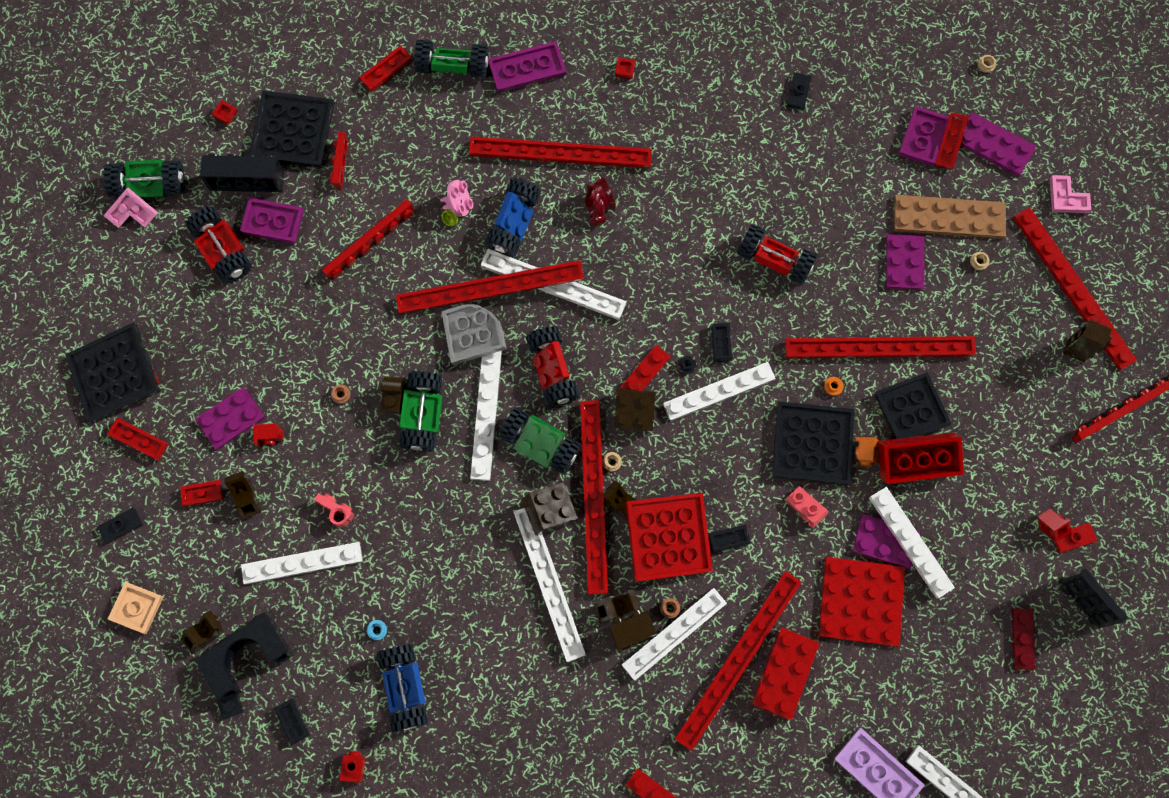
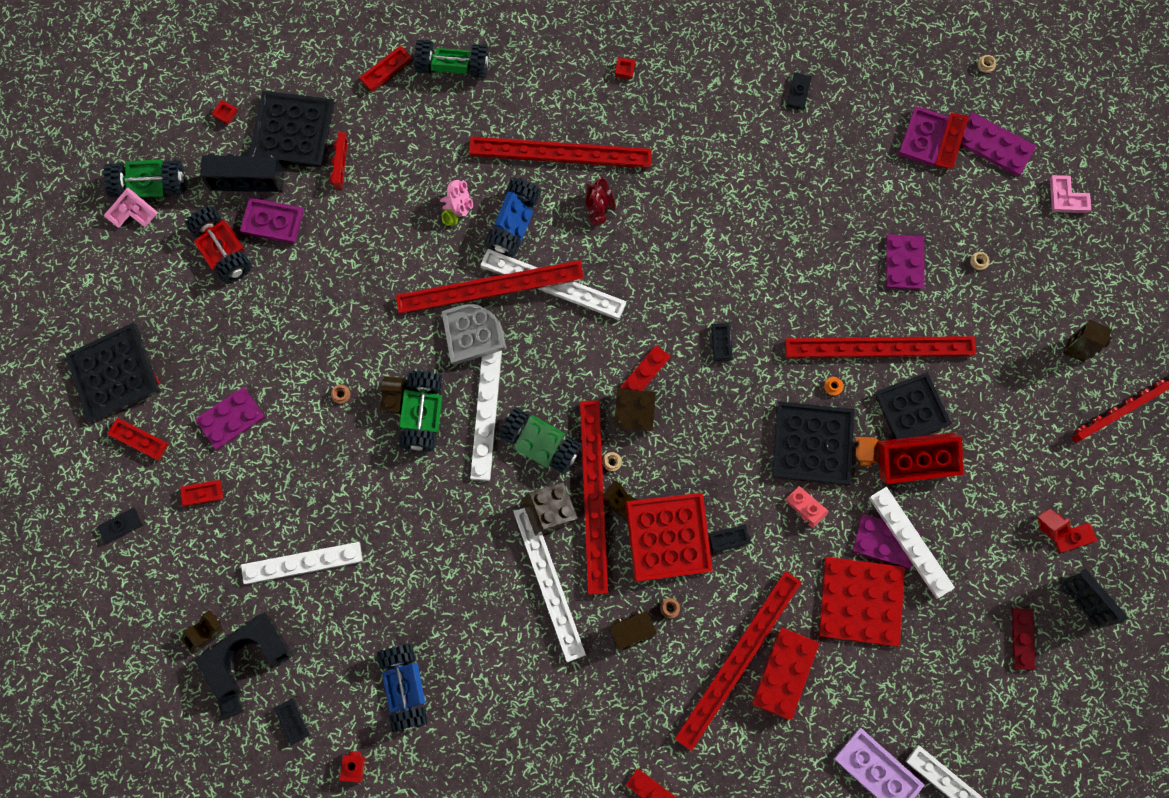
(135, 608): light nougat plate -> none
(243, 495): dark brown brick -> none
(267, 434): red brick -> none
(328, 502): coral plate -> none
(364, 243): red plate -> none
(370, 630): medium azure plate -> none
(527, 66): magenta plate -> none
(551, 366): plate -> none
(617, 606): dark brown brick -> none
(674, 634): white plate -> none
(687, 369): black plate -> none
(719, 391): white plate -> none
(776, 255): plate -> none
(950, 216): medium nougat plate -> none
(1072, 284): red plate -> none

